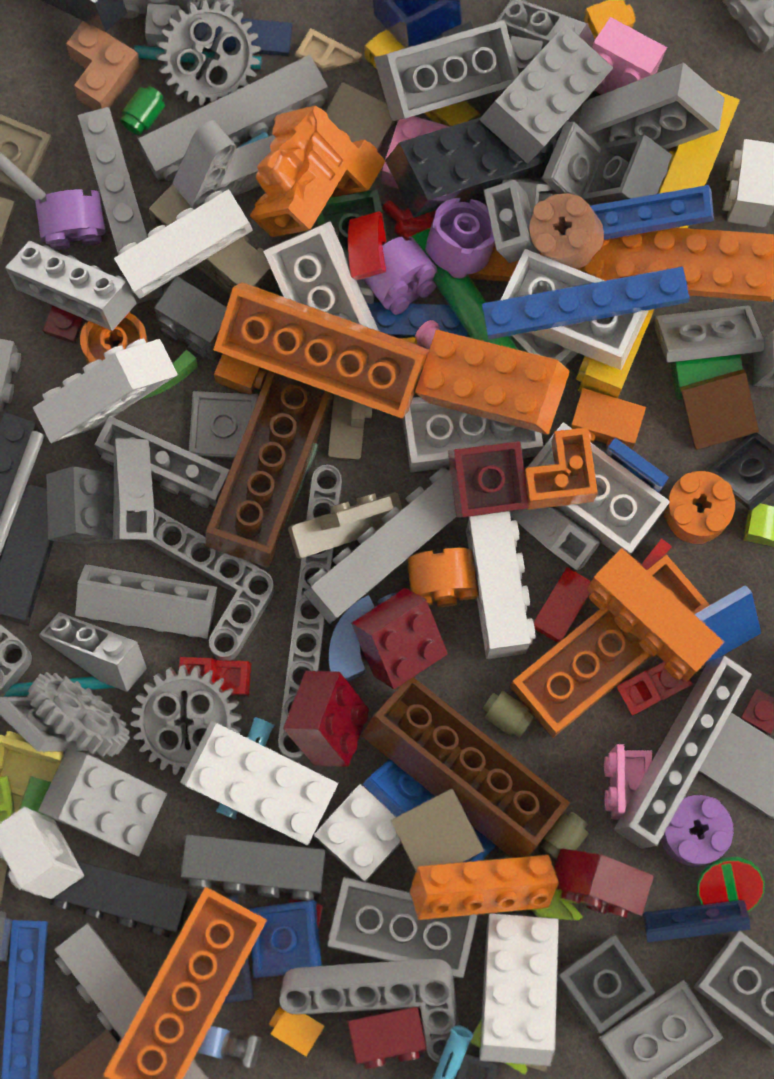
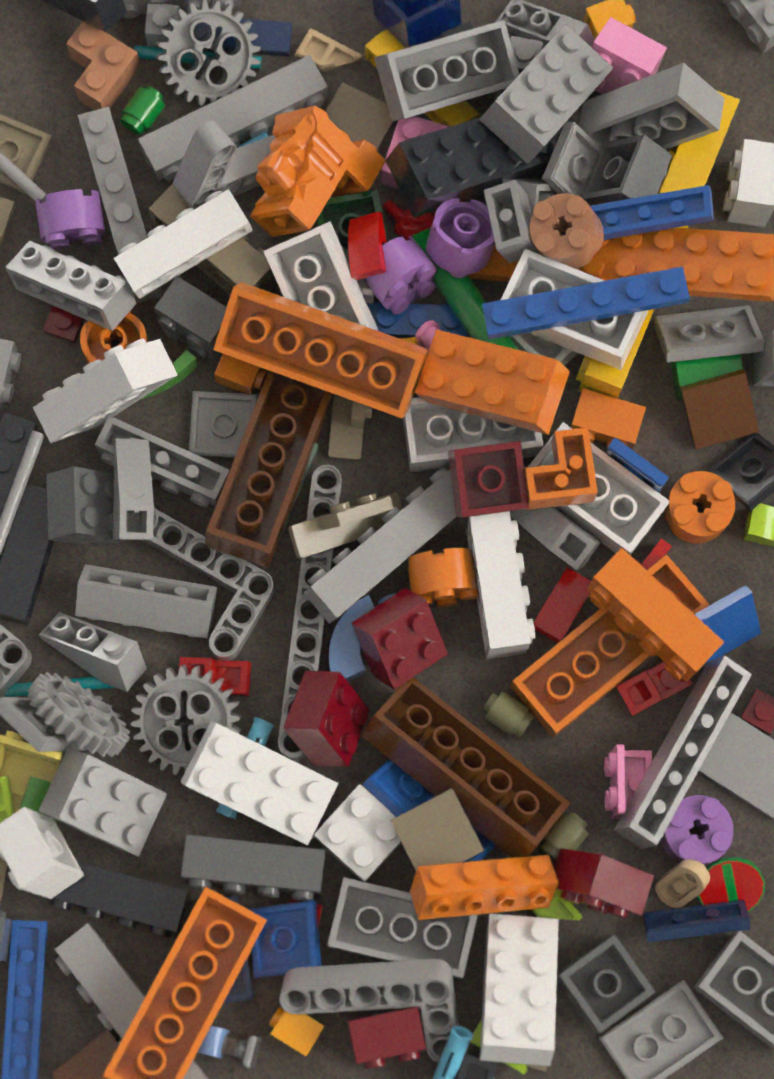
(682, 883): none -> tan plate

